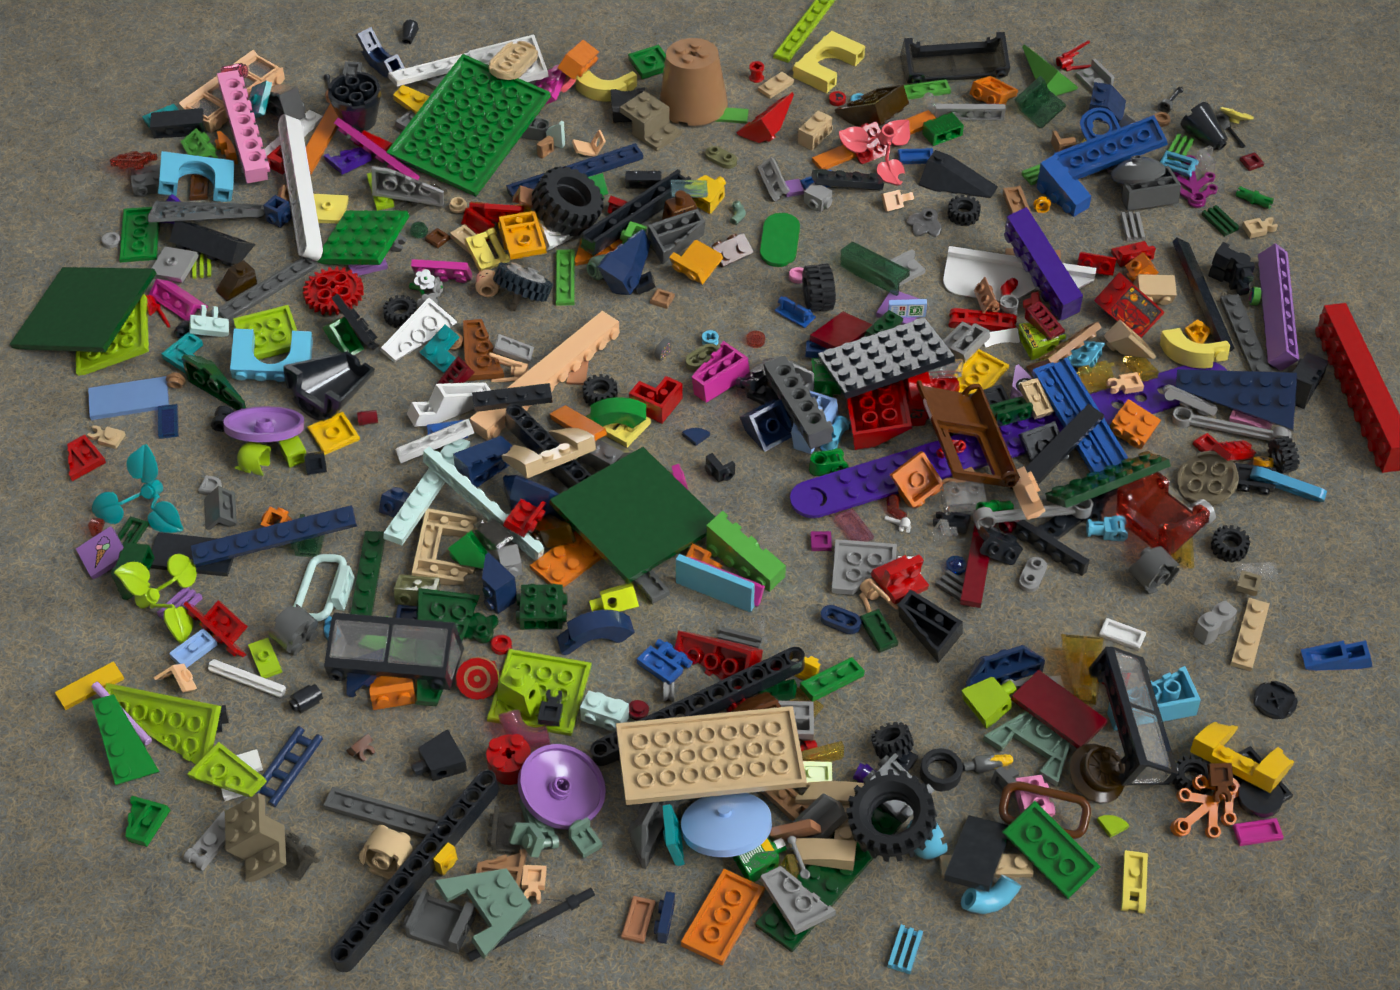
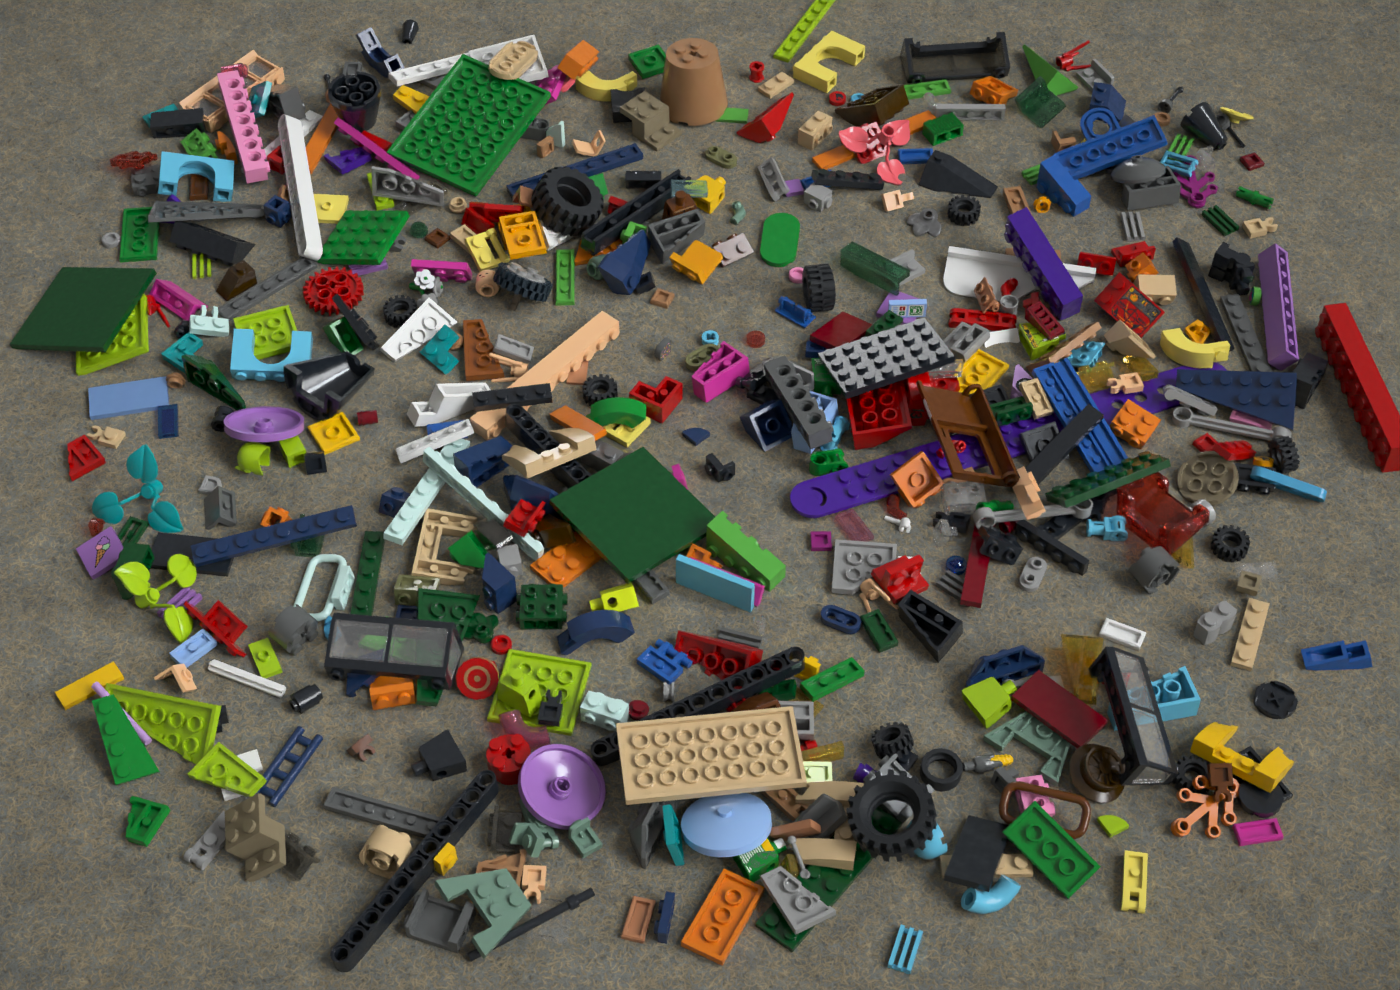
(174, 264): light grey plate -> none
(455, 369): dark red slope -> none

